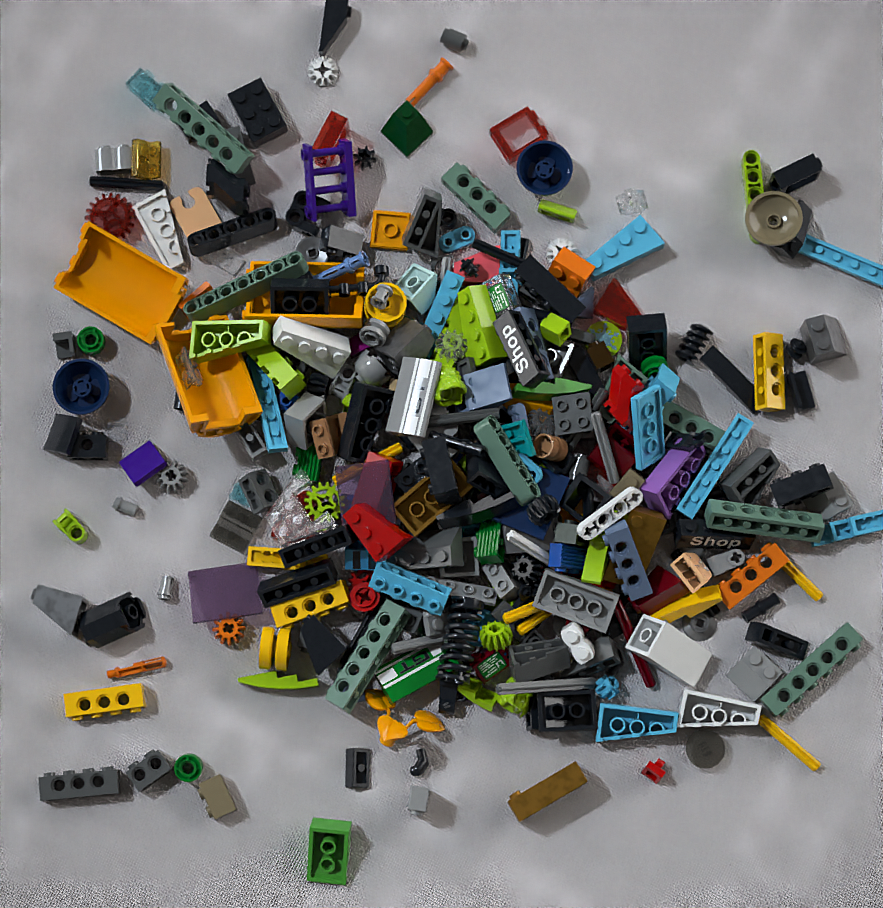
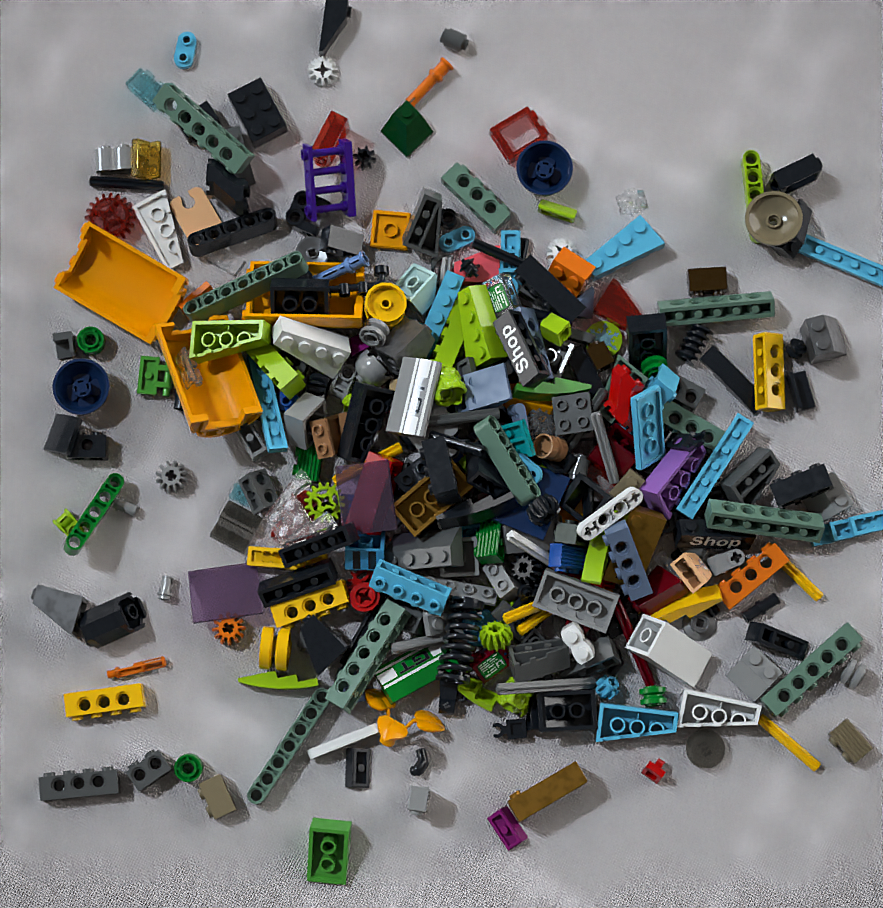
(89, 521): none -> green beam
(117, 429): clear slope -> none
(143, 463): dark purple tile -> none
(149, 376): none -> bright green plate
(185, 49): none -> medium azure plate
(281, 752): none -> sand green beam
(343, 741): none -> white beam
(375, 531): red wedge -> none
(381, 296): light grey bush -> none
(458, 349): clear gear -> none
(507, 827): none -> magenta slope
(514, 729): none -> black plate
(653, 696): none -> green wheel
(687, 387): none -> dark grey brick
(707, 281): none -> dark brown brick
(717, 308): none -> sand green brick
(849, 741): none -> dark tan brick
(853, 674): none -> light grey wheel

